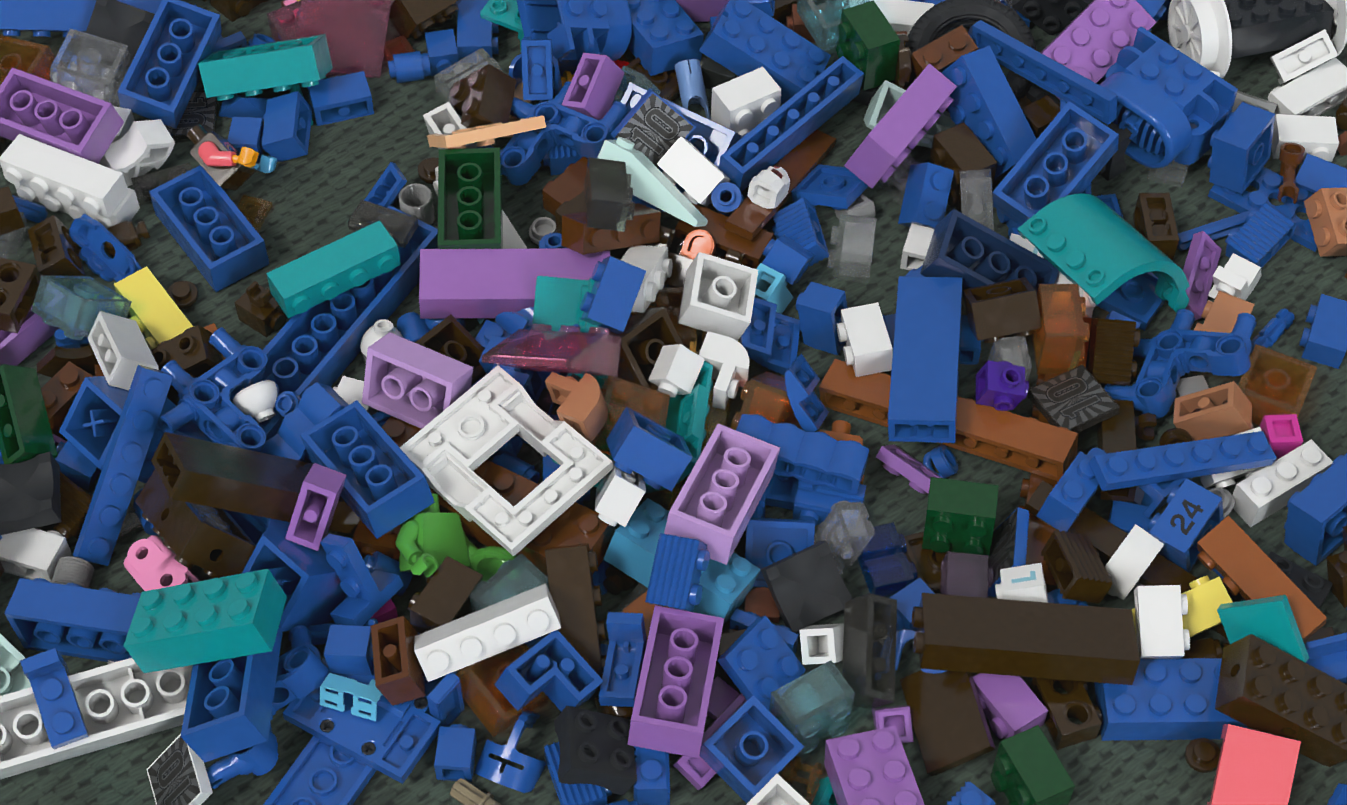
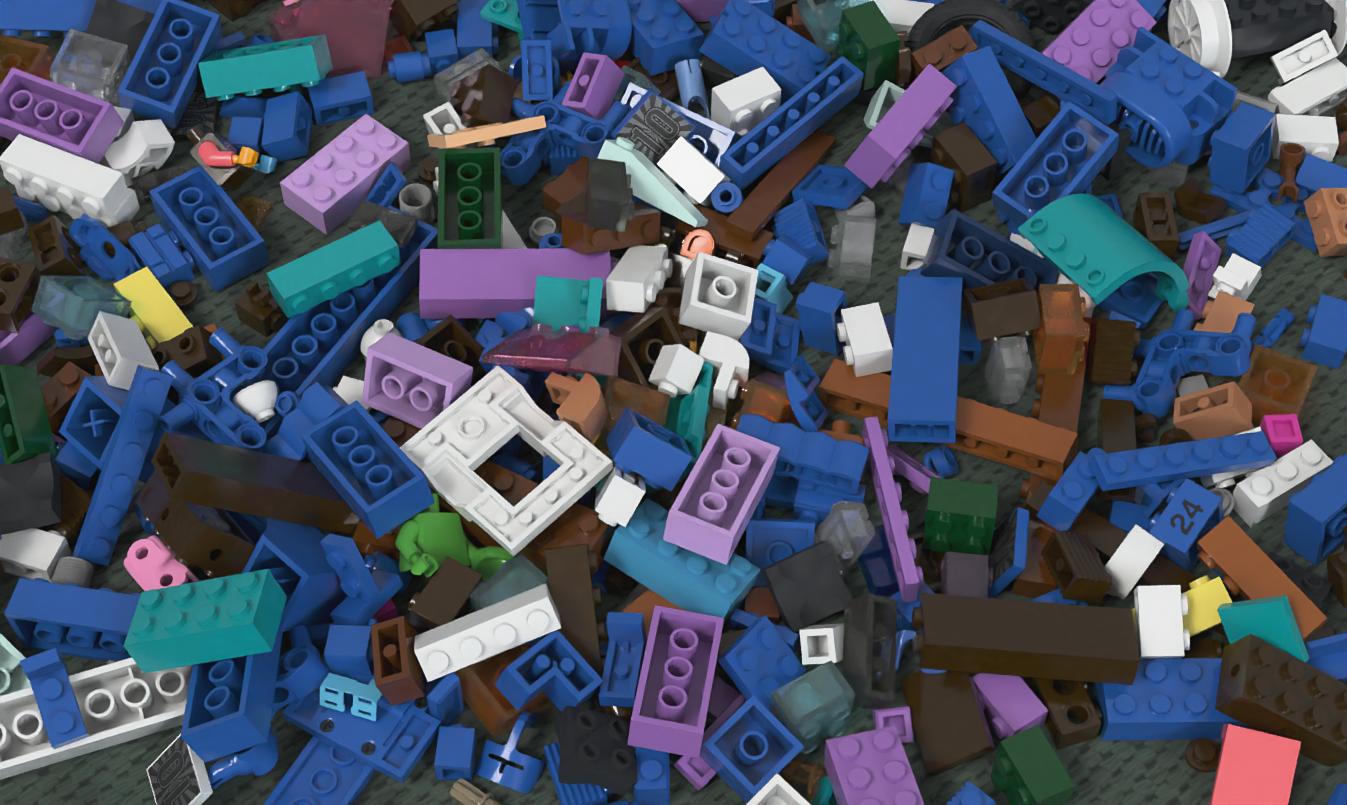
(162, 255): none -> blue brick
(315, 506): medium lavender brick -> none
(343, 173): none -> lavender brick
(612, 294): blue brick -> none
(677, 573): blue brick -> none
(769, 187): white rock -> none
(894, 519): none -> medium lavender plate
(977, 196): clear brick -> none
(1001, 385): dark purple brick -> none
(1022, 584): white brick -> none
(1073, 400): tile -> none
(1195, 204): none -> dark brown bracket

